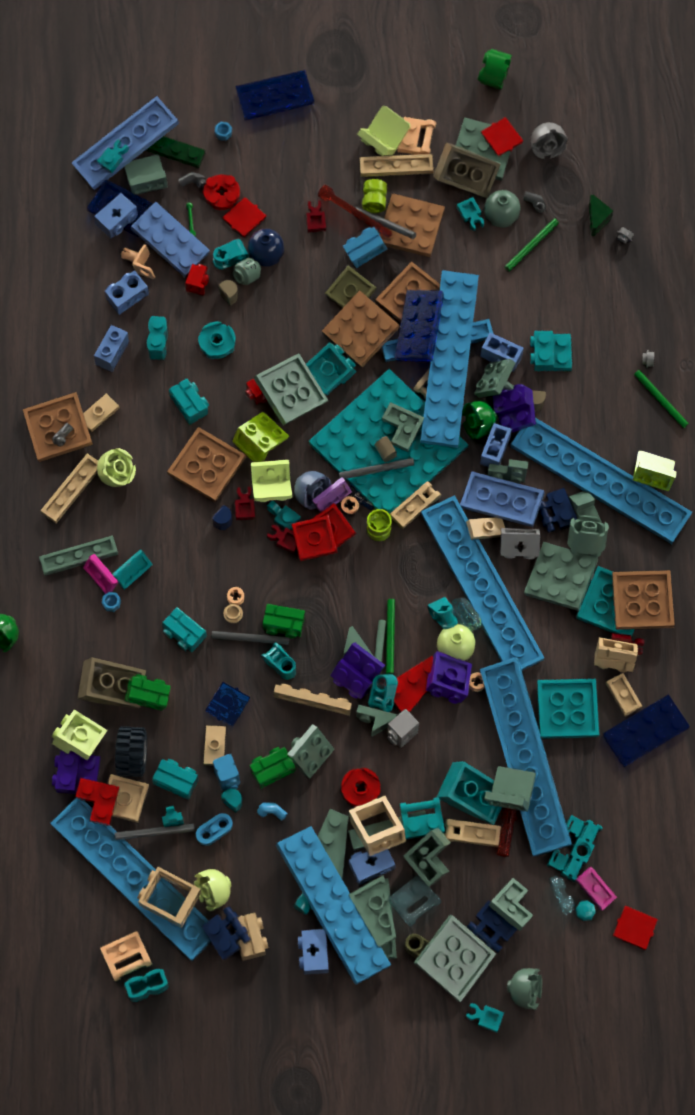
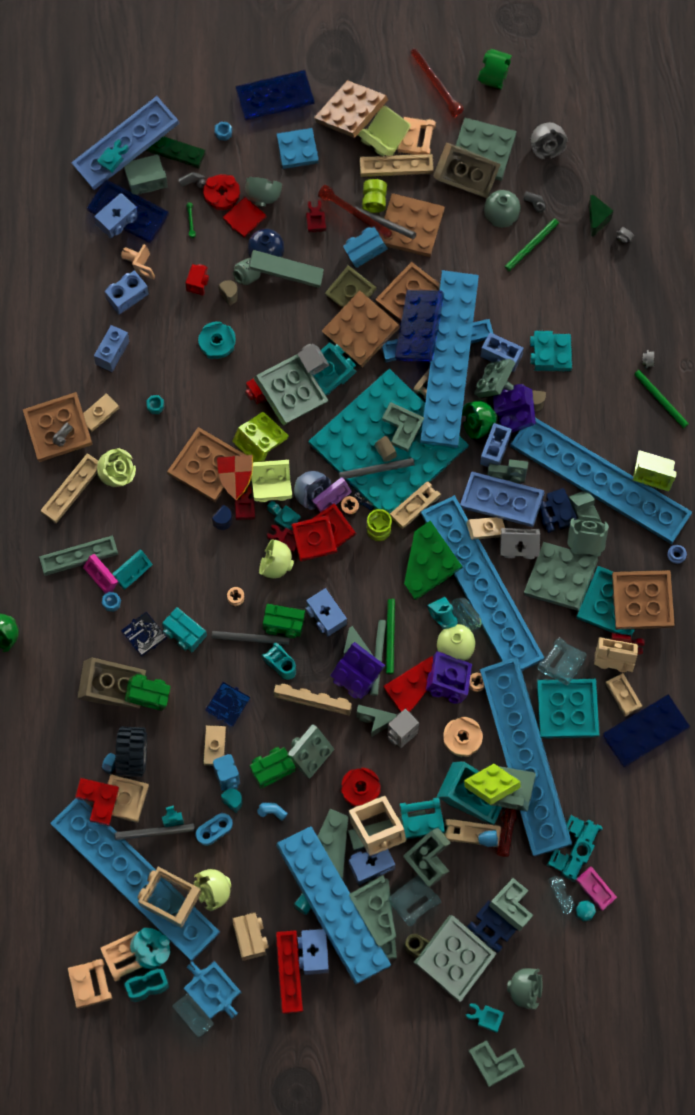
(72, 768): dark purple plate -> none
(78, 735): yellowish green plate -> none
(83, 987): none -> light nougat plate
(109, 763): none -> dark azure tile
(144, 634): none -> piece
(155, 404): none -> teal tile
(157, 337): teal brick -> none
(157, 940): none -> teal plate
(170, 239): medium blue plate -> none
(175, 779): teal brick -> none
(188, 401): teal brick -> none
(193, 1015): none -> clear light blue plate
(212, 990): none -> dark azure plate
(220, 935): dark blue plate -> none
(229, 254): teal piece -> none
(233, 613): tan plate -> none
(235, 473): none -> shield
(262, 191): none -> sand green cylinder
(277, 560): none -> yellowish green cylinder
(286, 268): none -> sand green tile
(289, 972): none -> red plate
(297, 148): none -> dark azure plate
(313, 359): none -> light grey brick
(324, 602): none -> medium blue brick
(351, 109): none -> medium nougat plate
(383, 694): teal piece -> none
(429, 561): none -> green plate
(455, 107): none -> clear red piece
(465, 747): none -> light nougat plate
(470, 211): teal plate -> none
(488, 838): none -> dark azure hose
(492, 784): none -> lime plate
(494, 1068): none -> sand green plate
(502, 137): red piece -> none
(567, 665): none -> clear light blue plate
(635, 927): red piece -> none
(679, 549): none -> medium blue plate

